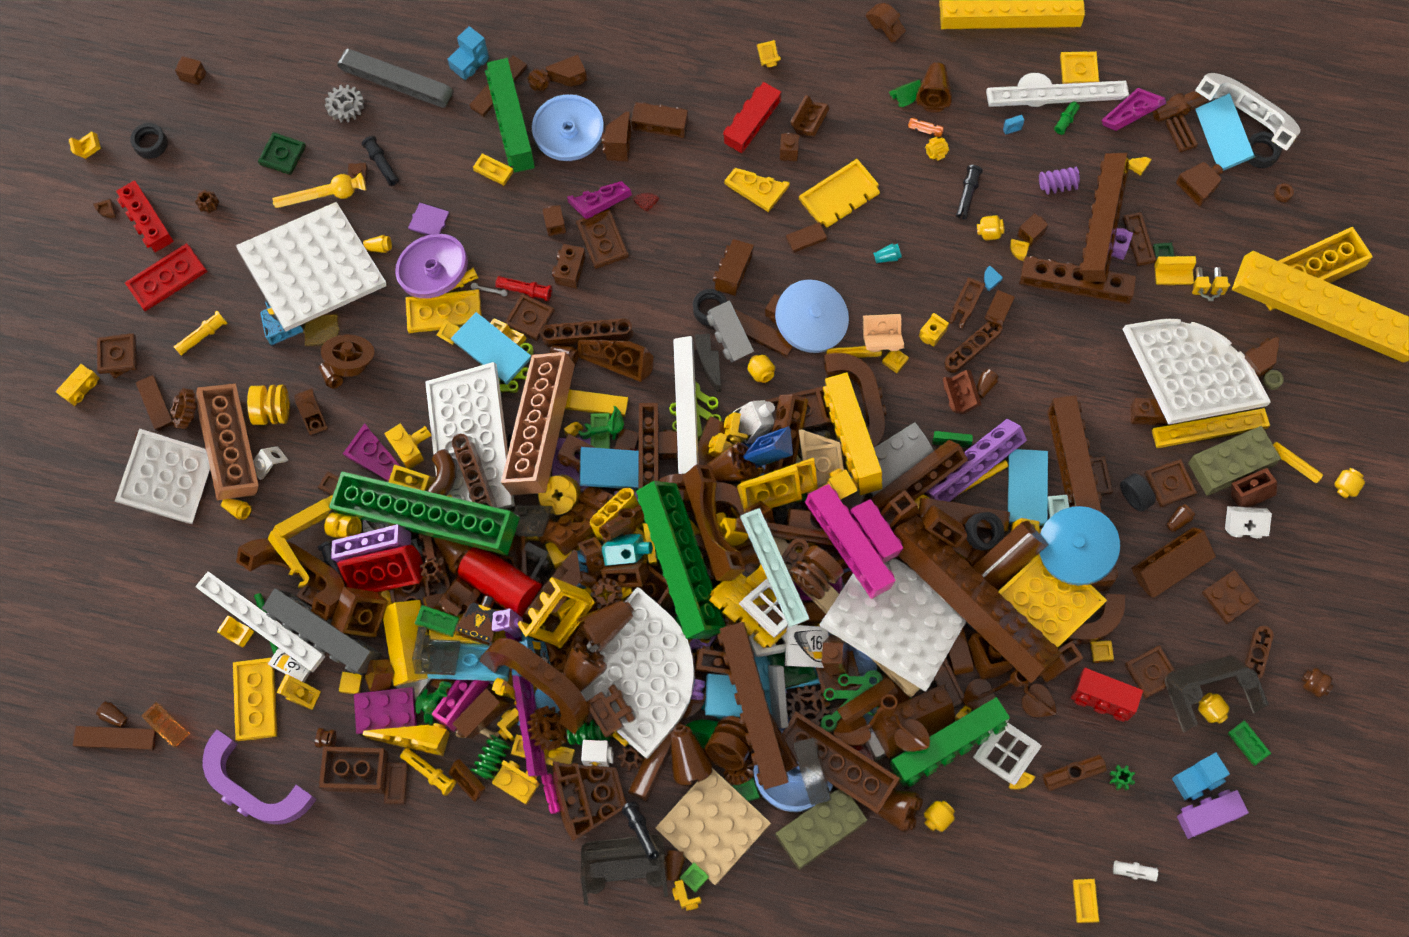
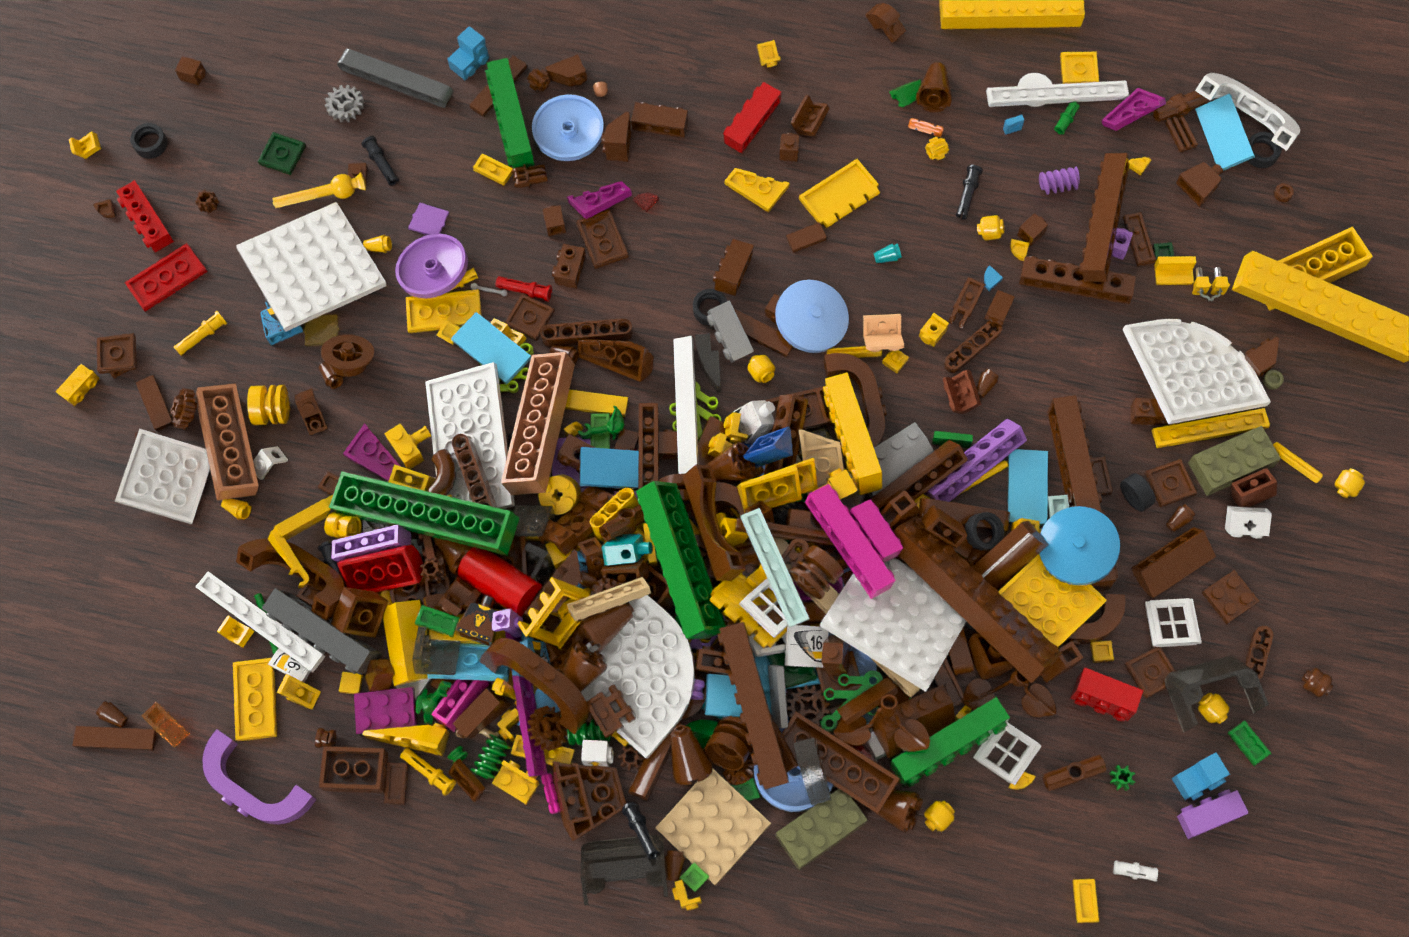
(458, 753): none -> green bush
(532, 175): none -> reddish brown arm
(600, 89): none -> nougat hinge
(608, 599): none -> tan plate
(1190, 620): none -> white piece

